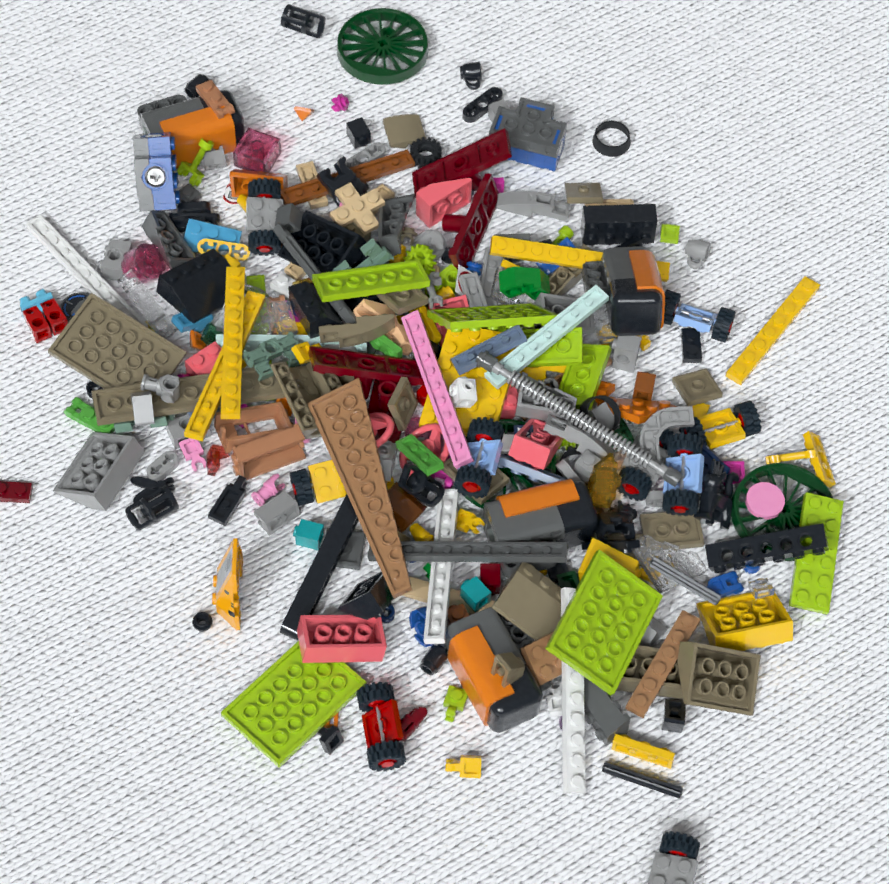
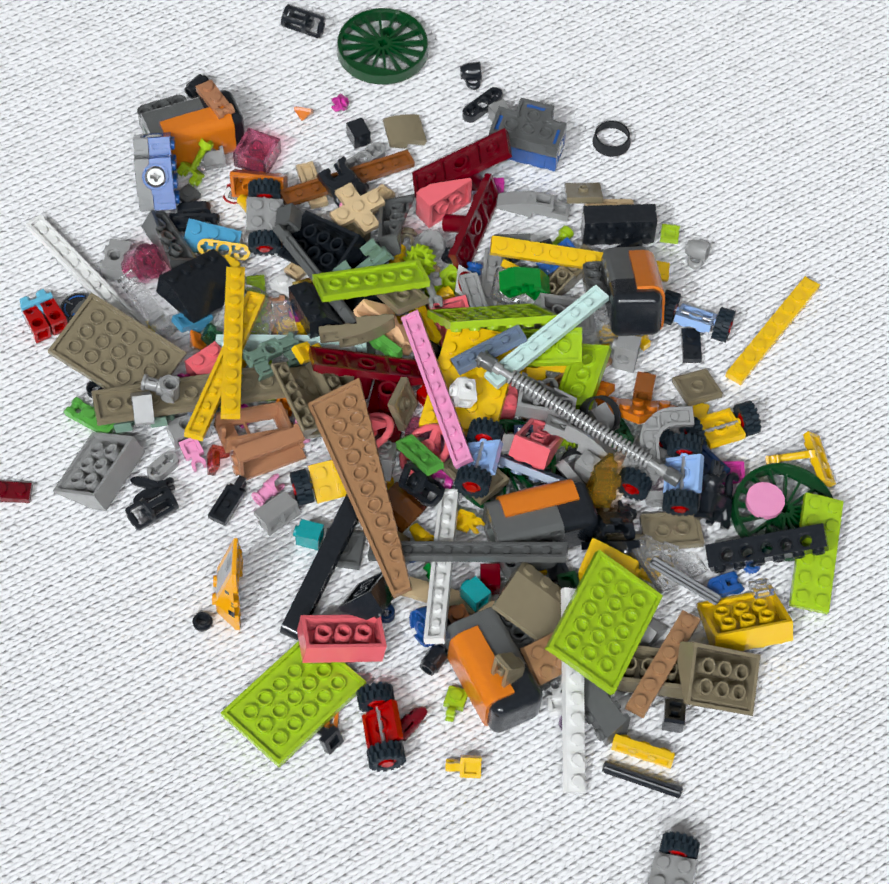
(425, 145): black tyre -> none

